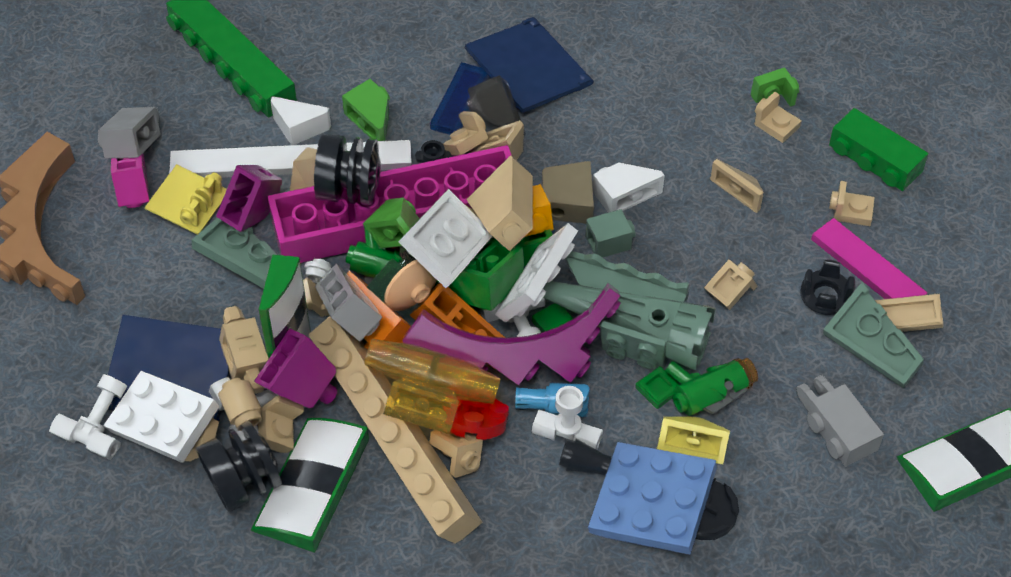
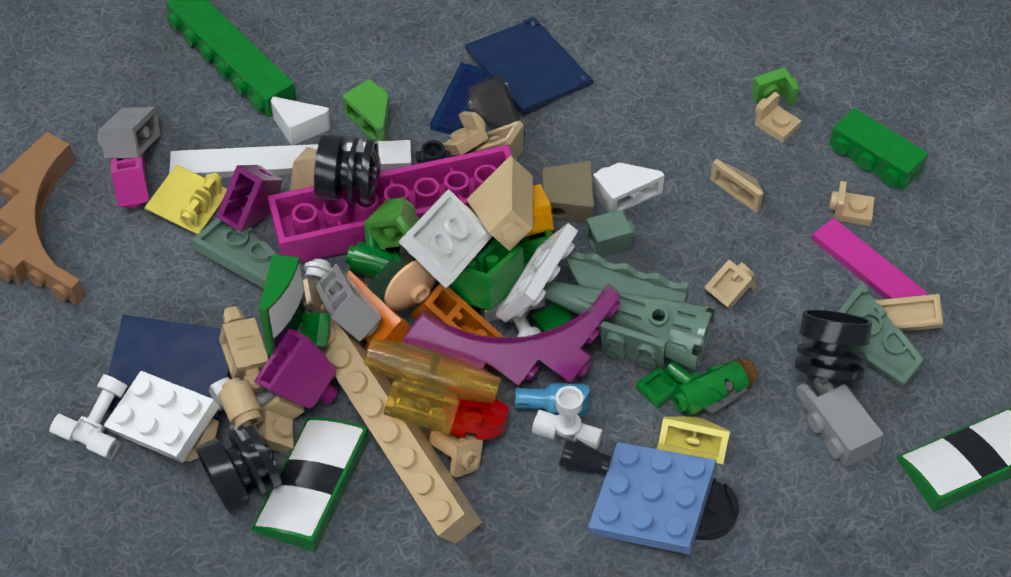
(316, 327): none -> green tile
(828, 276): black piece -> none
(832, 350): none -> black wheel

